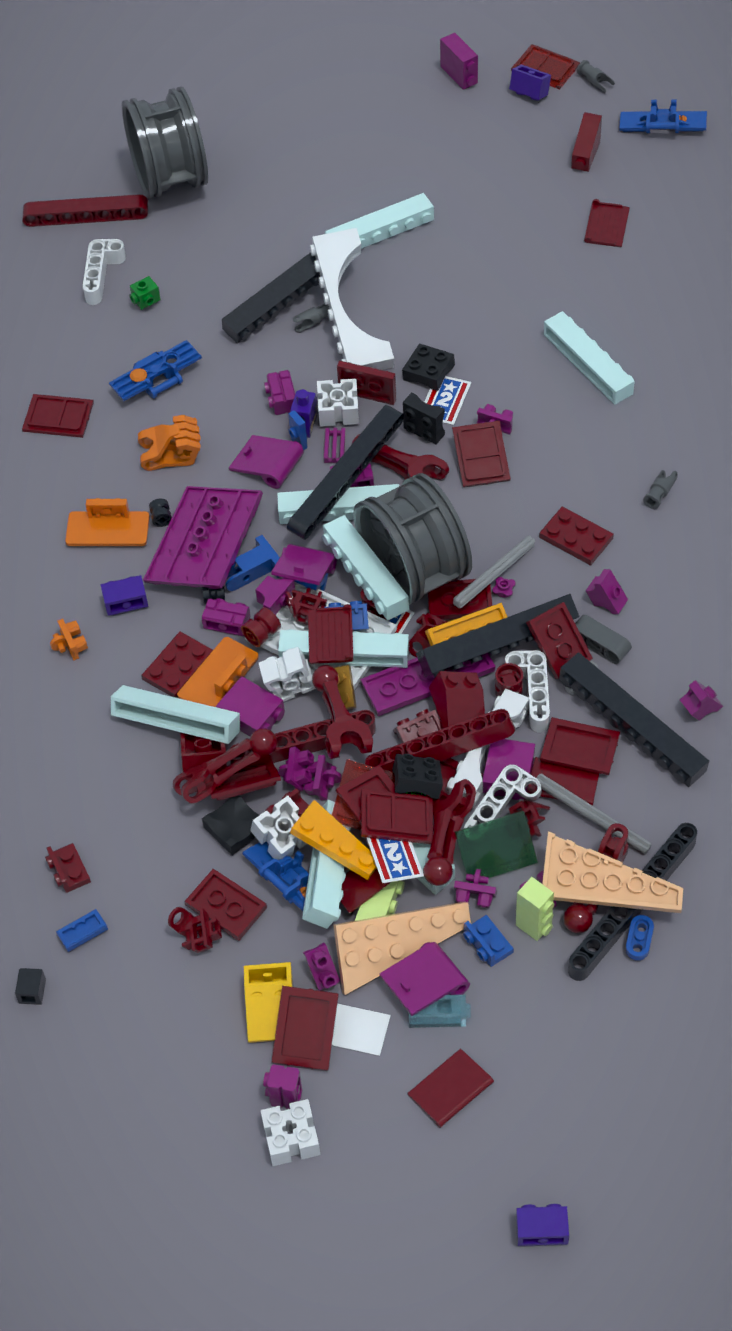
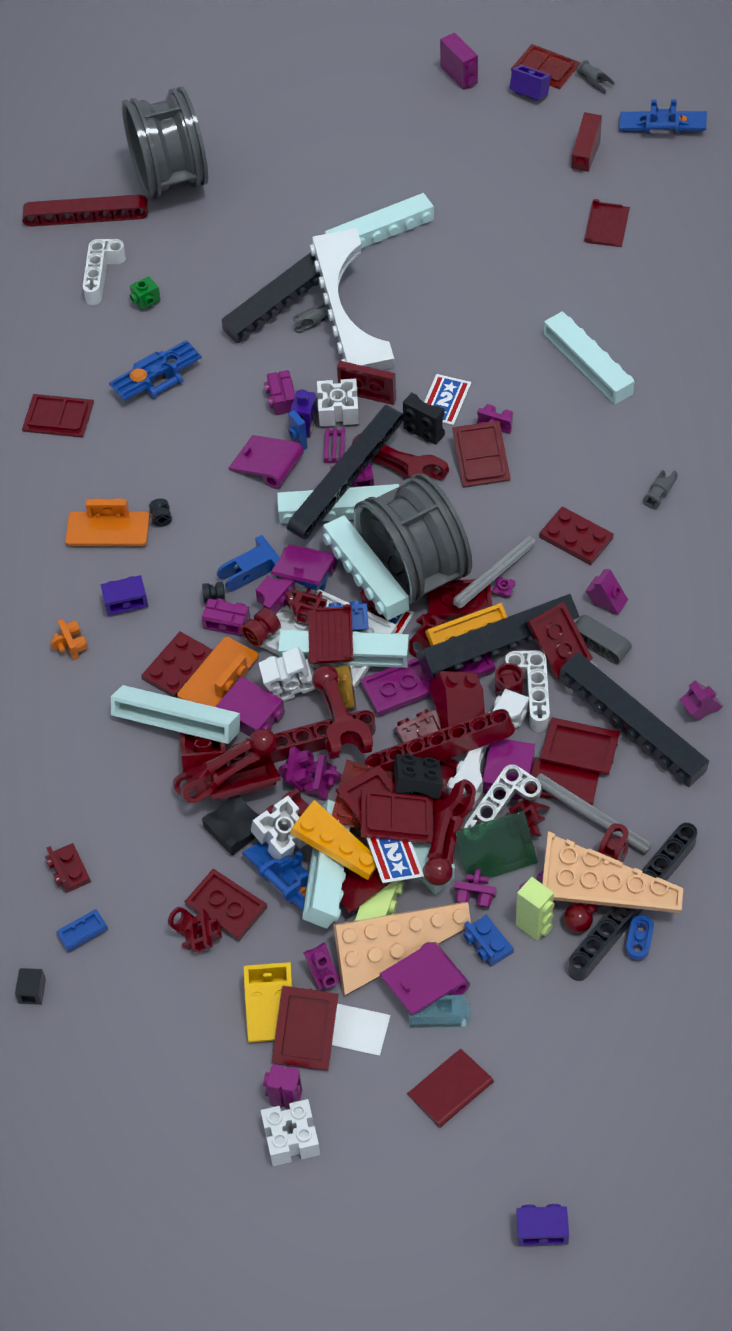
(170, 444): orange piece -> none
(203, 537): magenta piece -> none
(428, 366): black brick -> none

